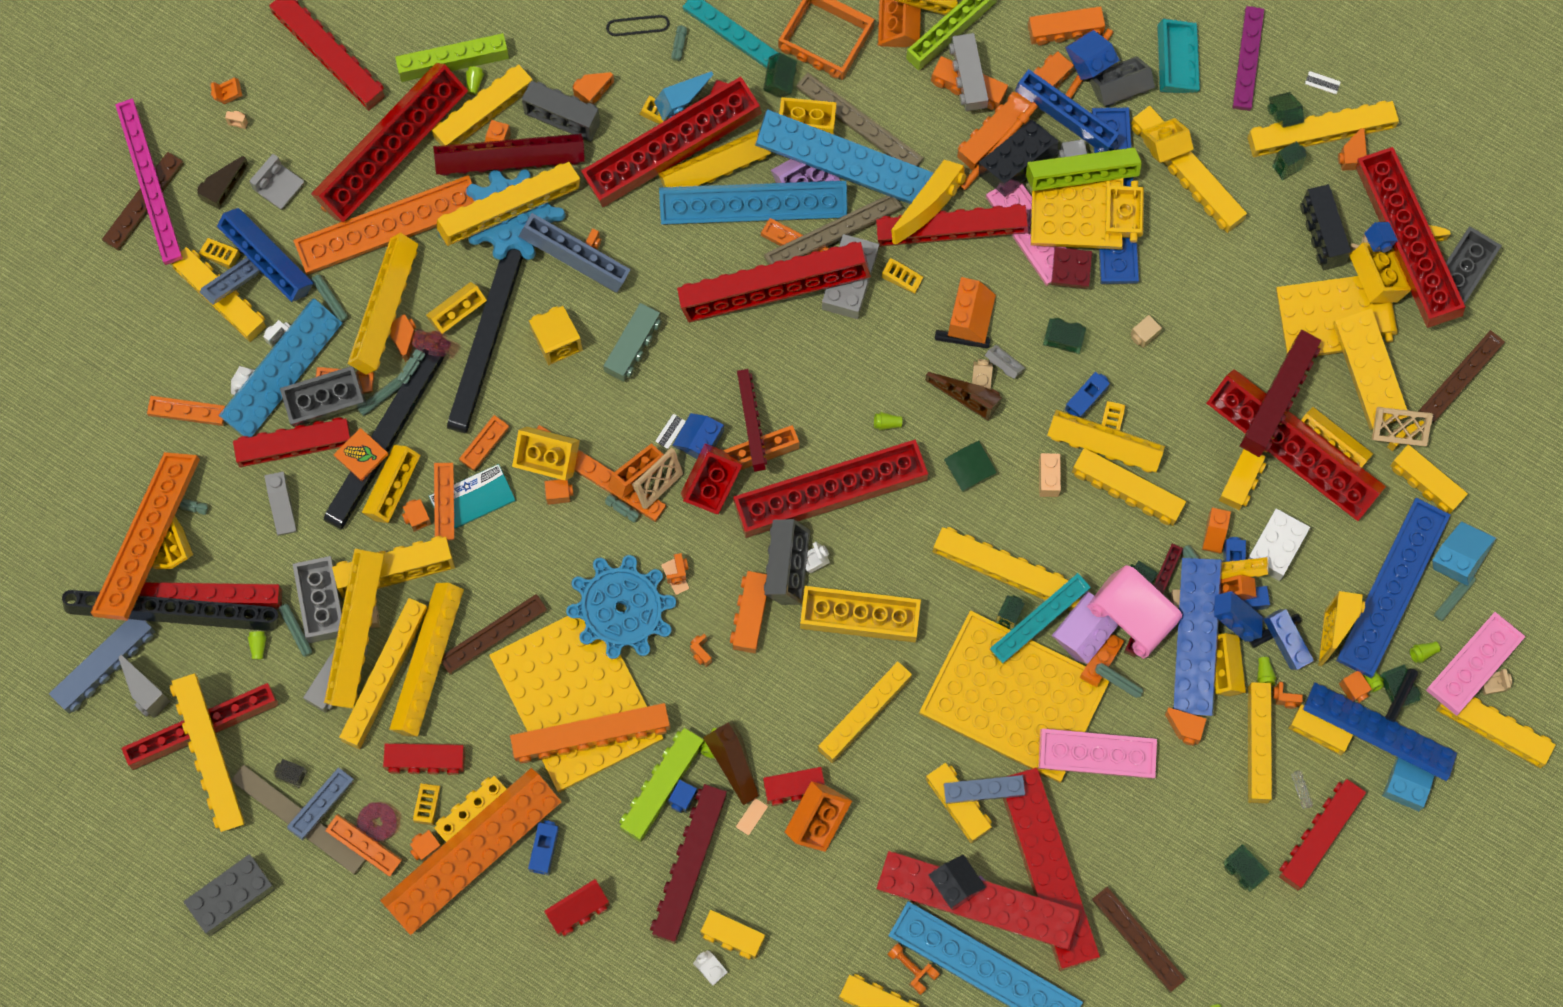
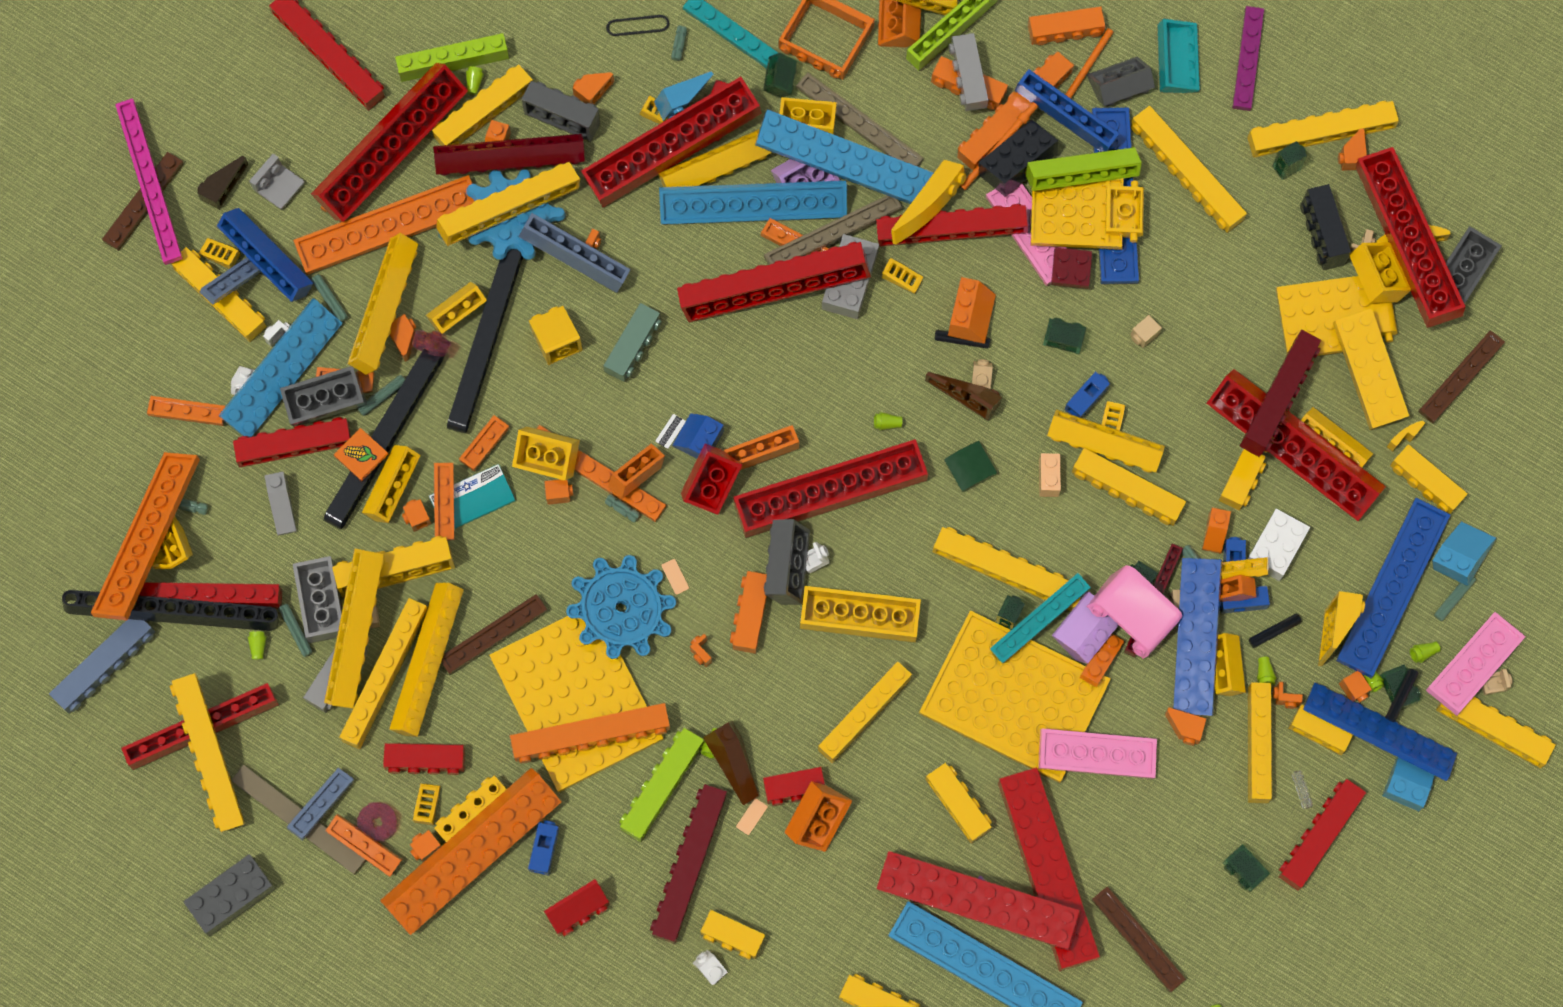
(147, 696): light grey slope -> none
(226, 91): orange bracket -> none
(236, 119): light nougat plate -> none
(290, 773): clear smoke brick -> none
(411, 366): sand green axle -> none
(647, 476): tan window -> none
(681, 566): orange bracket -> none
(682, 797): blue brick -> none
(751, 421): dark red piece -> none
(897, 952): orange bar -> none
(957, 881): black slope -> none
(984, 789): sand blue plate -> none
(1004, 361): light grey plate -> none
(1072, 148): light grey brick -> none
(1091, 55): blue slope -> none
(1119, 680): sand green axle -> none
(1168, 140): yellow slope -> none
(1238, 616): blue brick -> none
(1286, 109): clear green brick -> none
(1288, 639): brick -> none
(1322, 82): sticker -> none
(1381, 237): blue brick -> none
(1408, 440): tan window -> none

